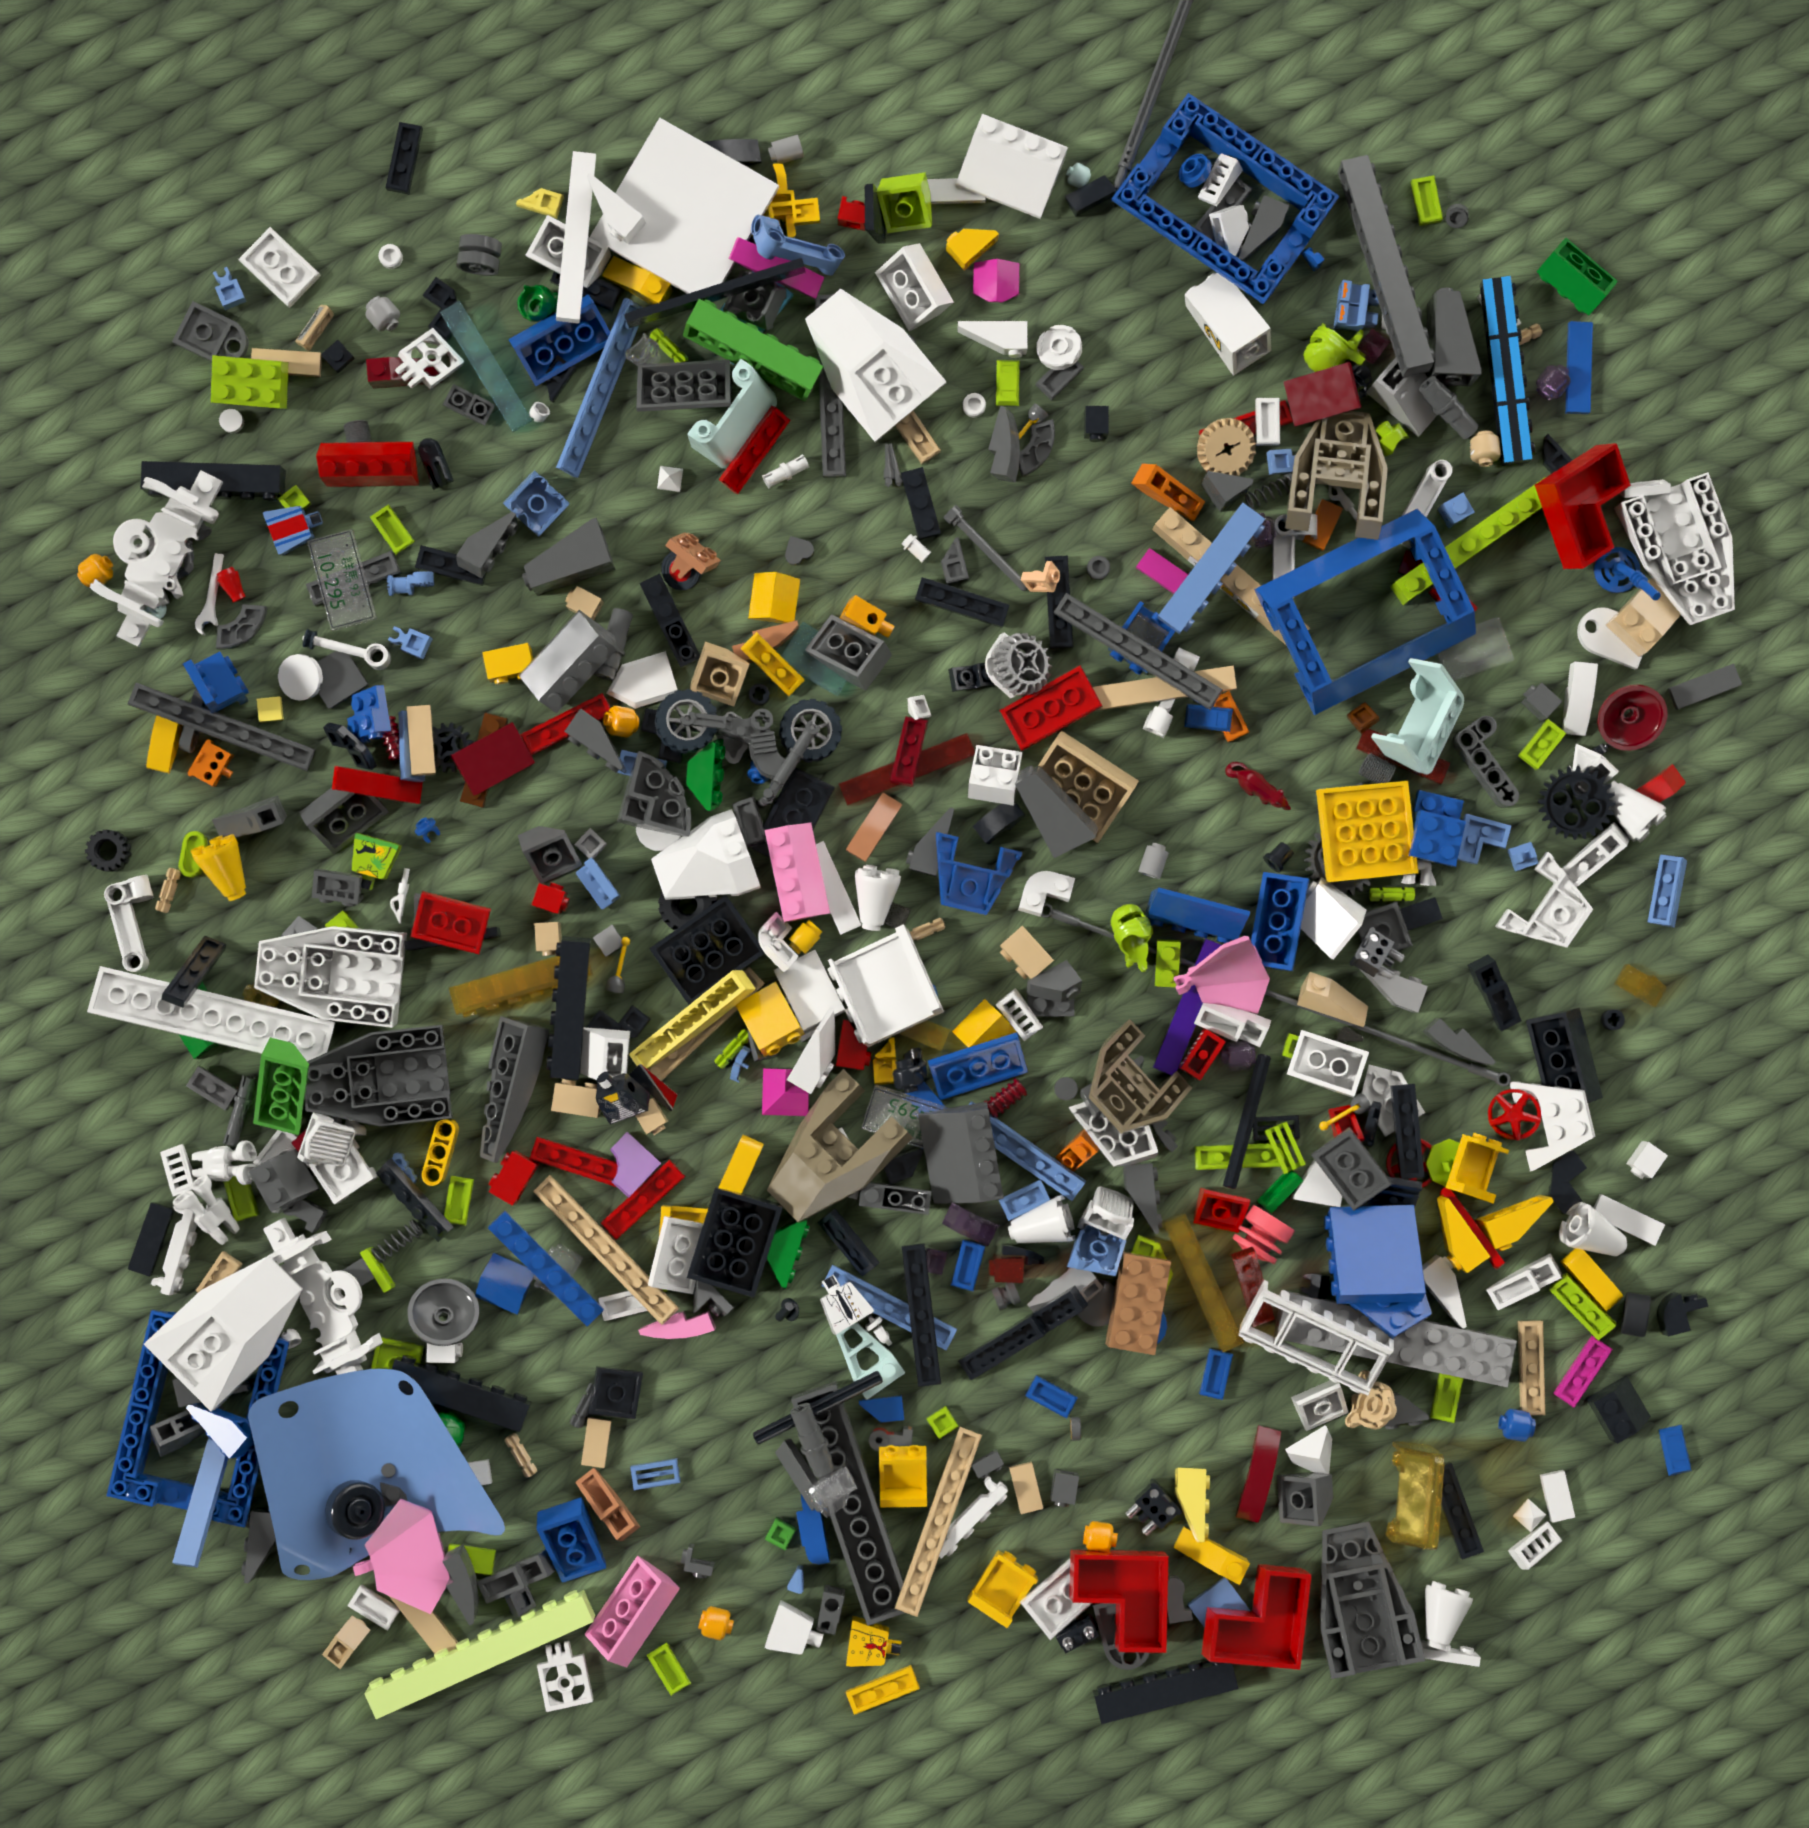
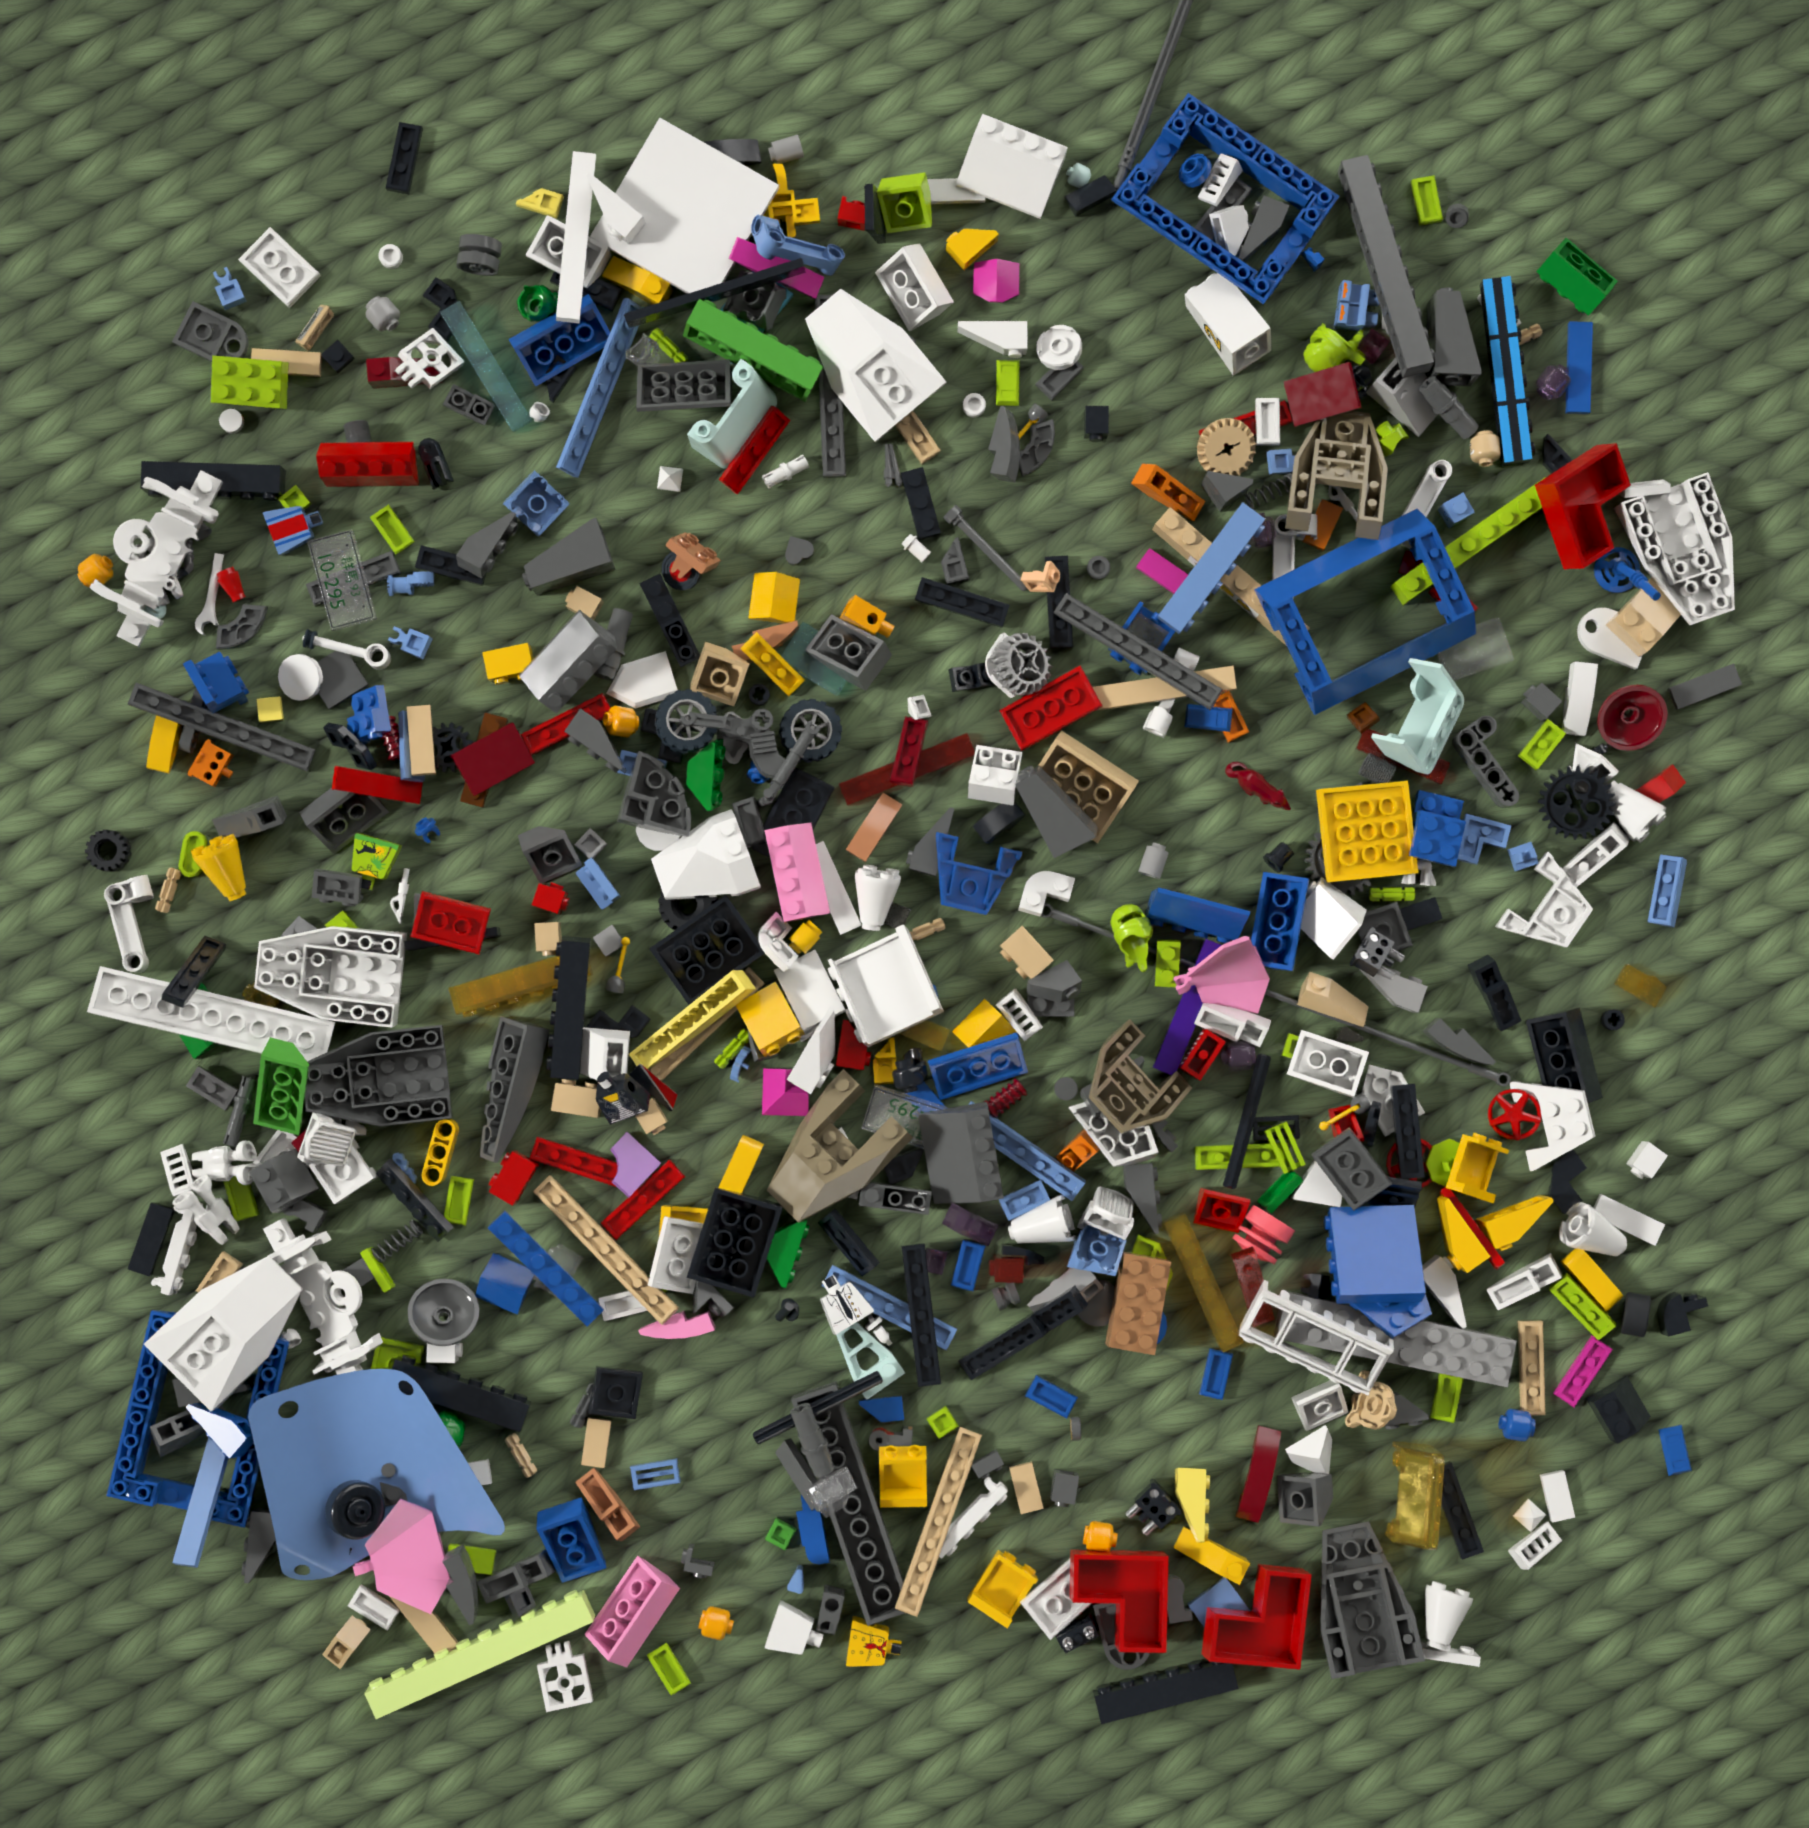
(882, 1689): yellow tile -> none

